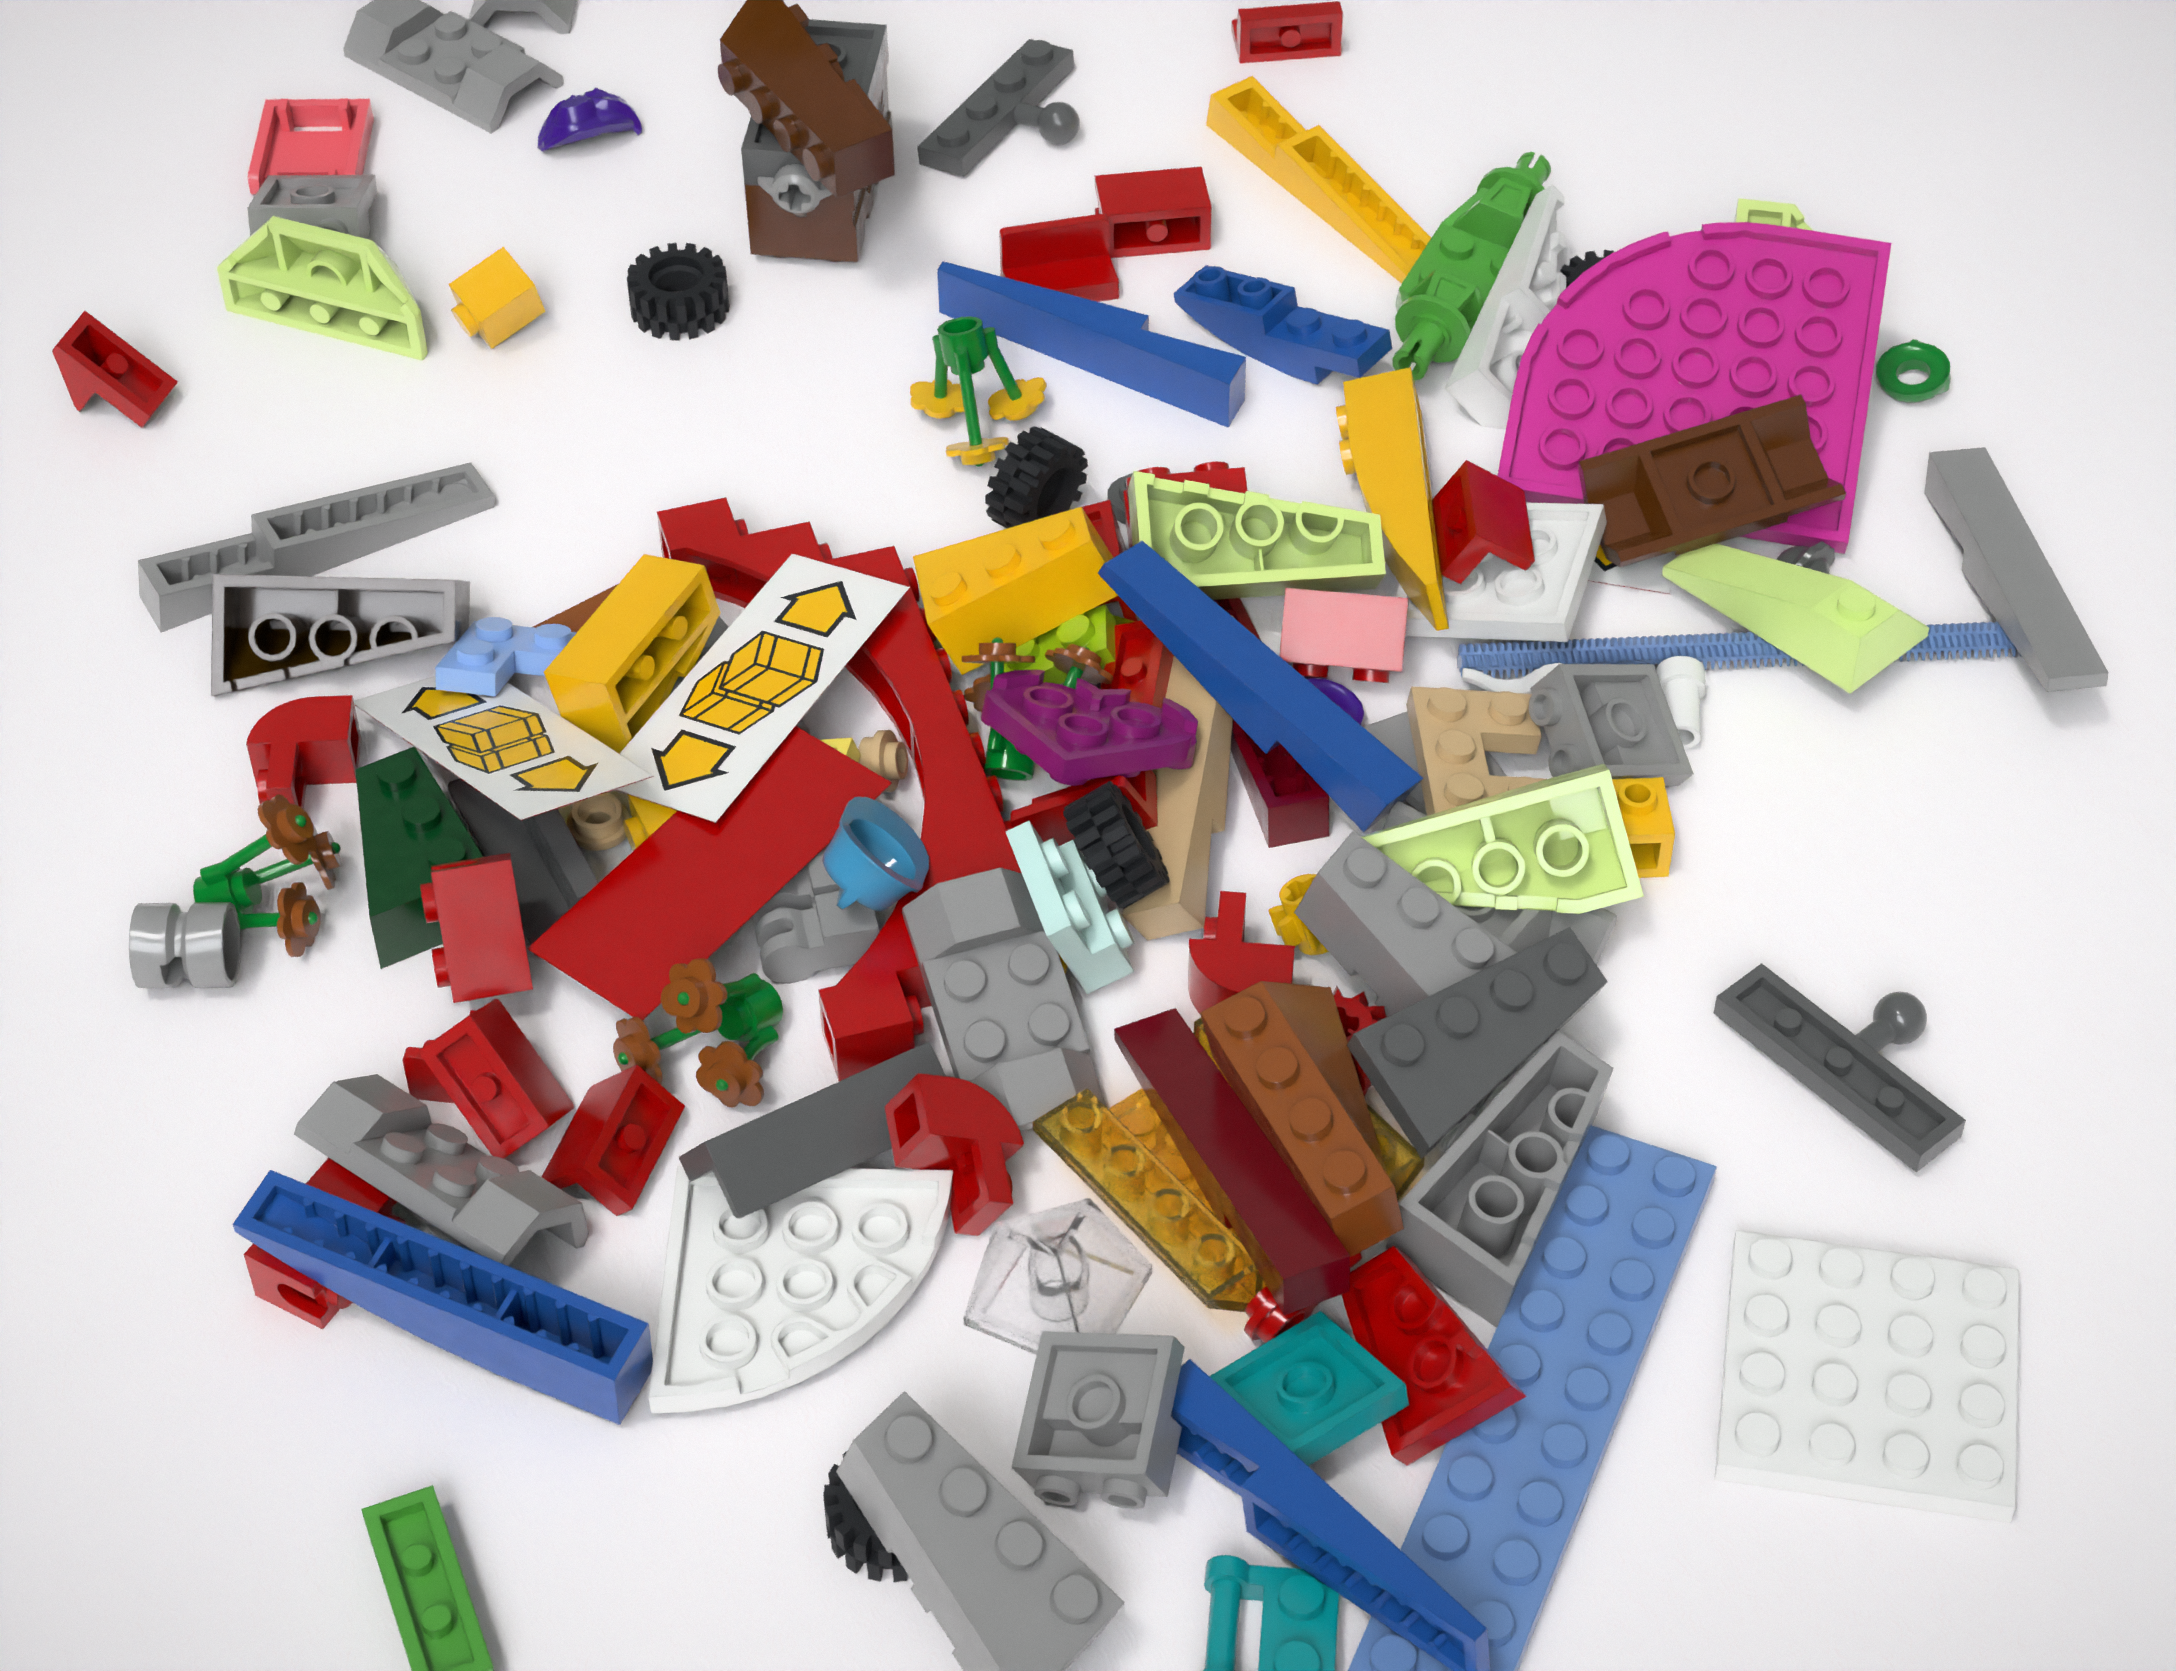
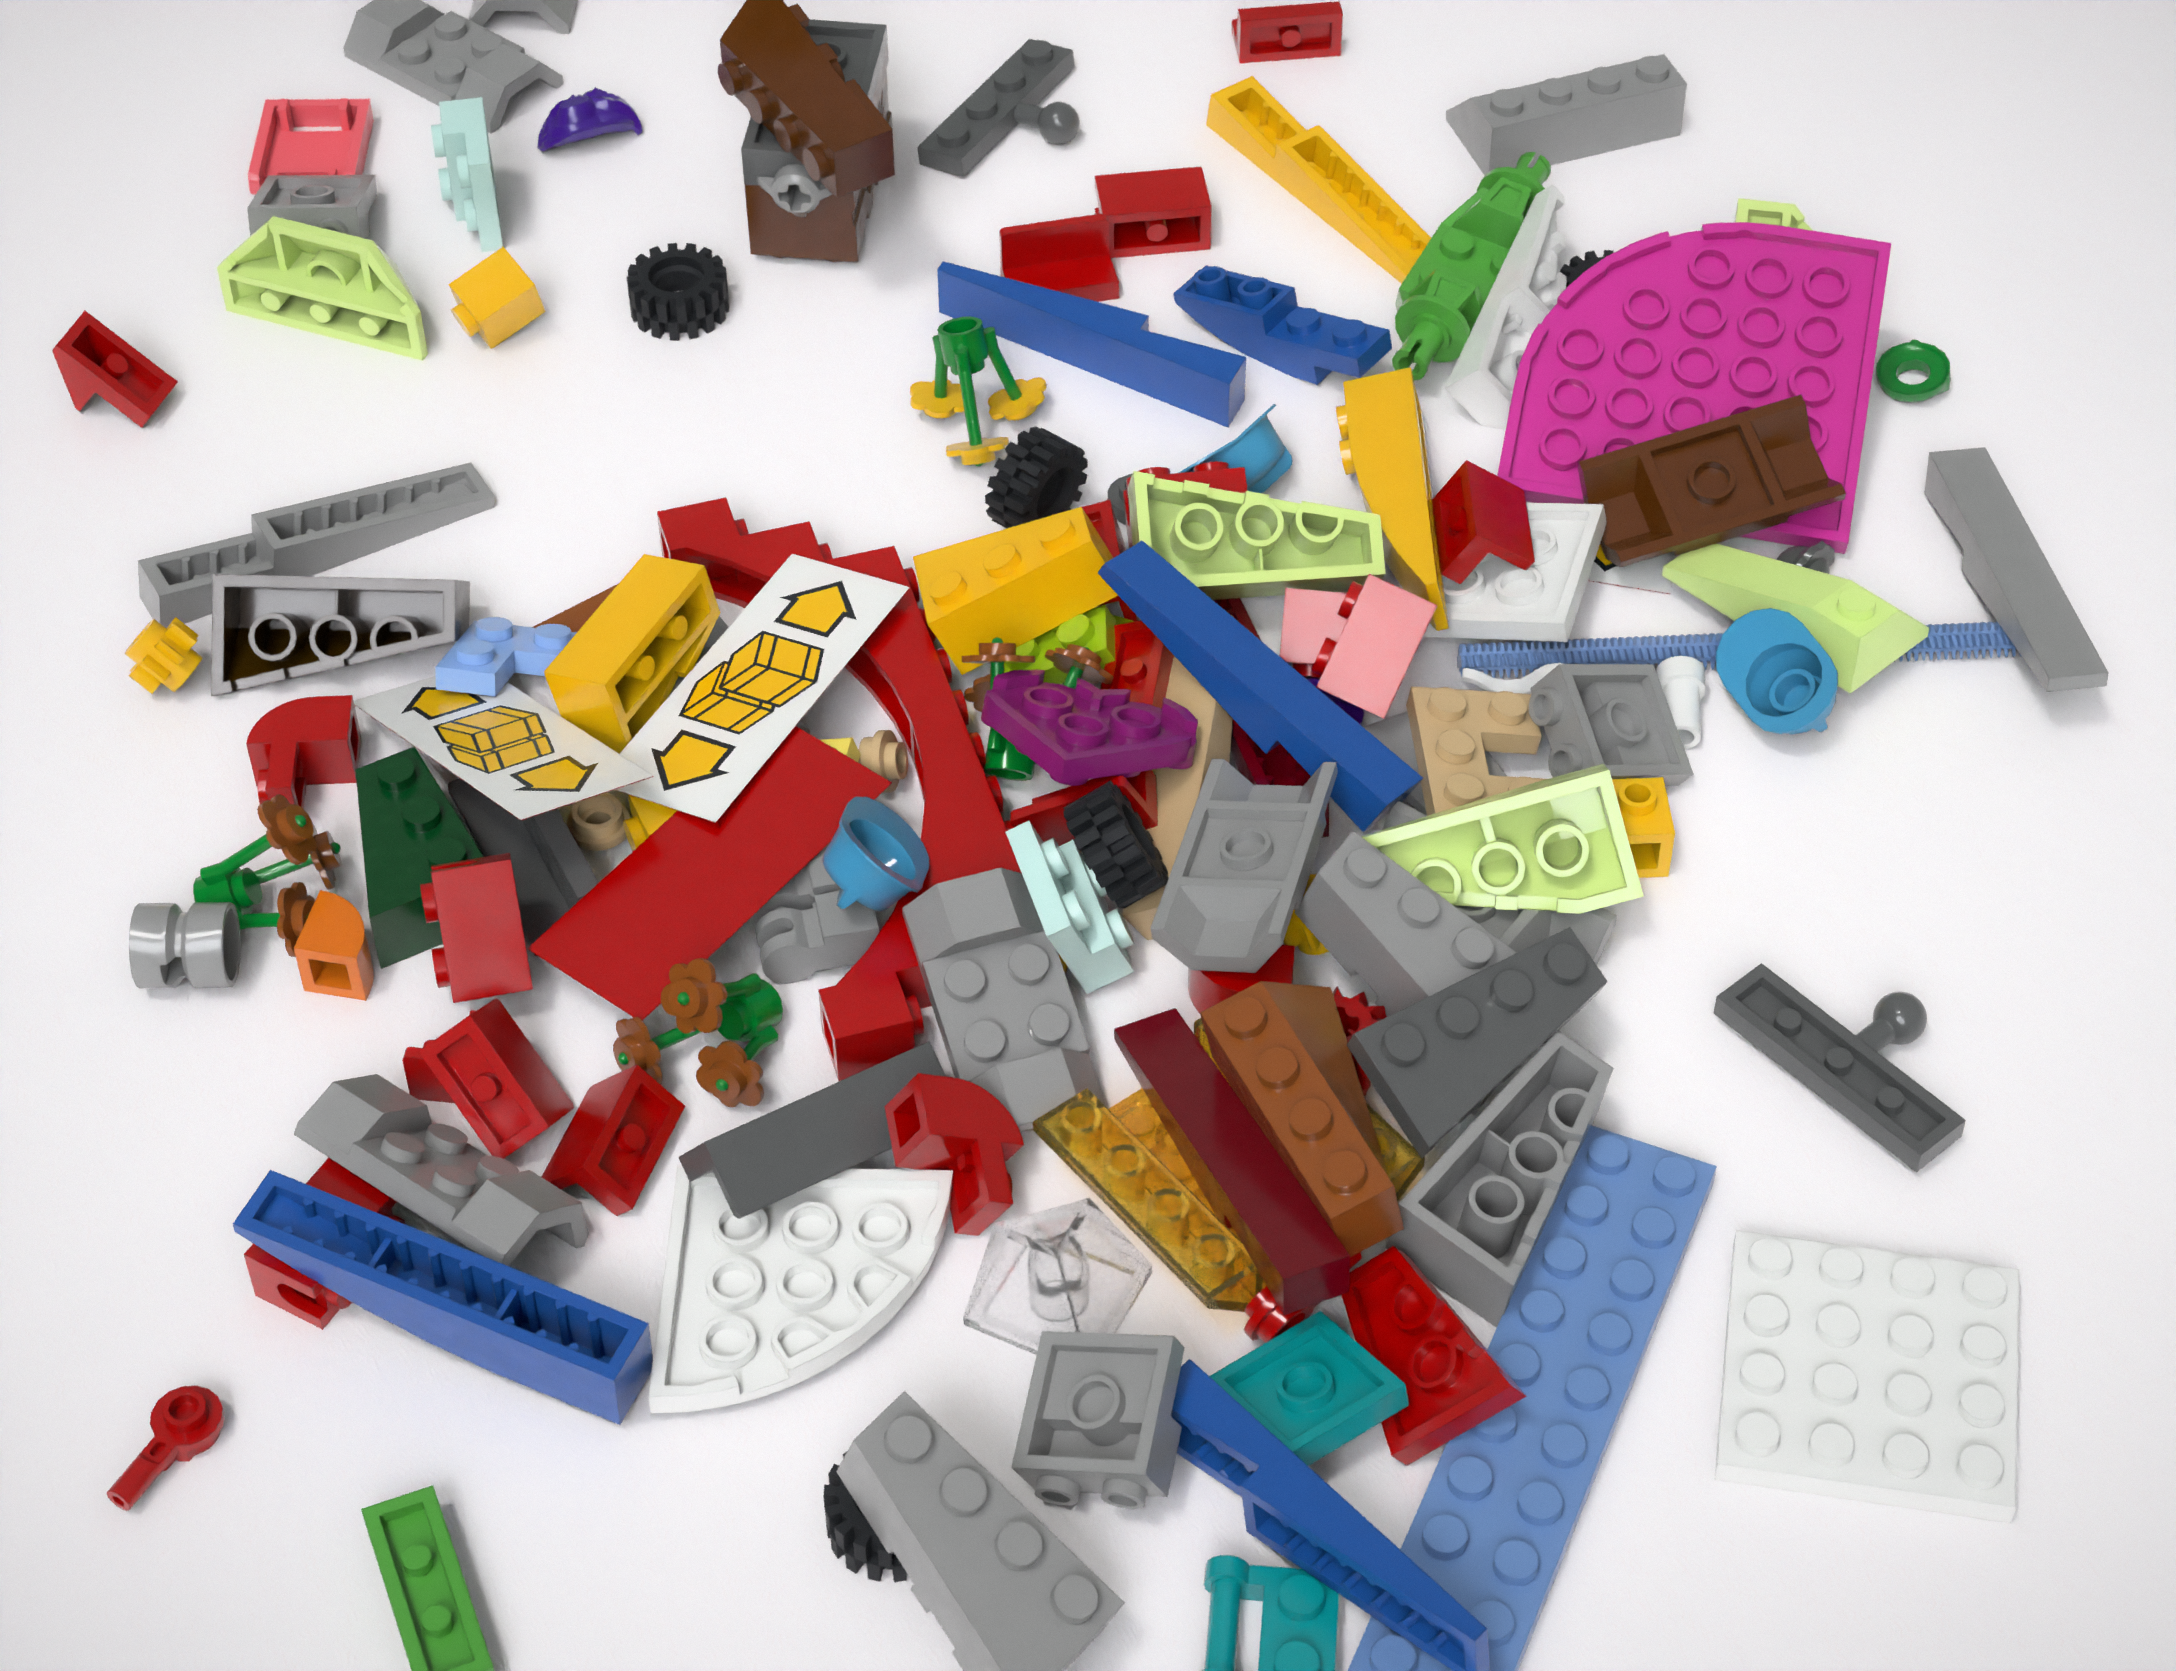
(163, 655): none -> yellow gear
(183, 1426): none -> red plate
(334, 950): none -> orange brick
(470, 171): none -> light aqua plate
(1241, 869): none -> light grey piece
(1258, 451): none -> dark azure piece
(1374, 645): none -> brick
(1573, 114): none -> light grey wedge
(1777, 672): none -> dark azure piece

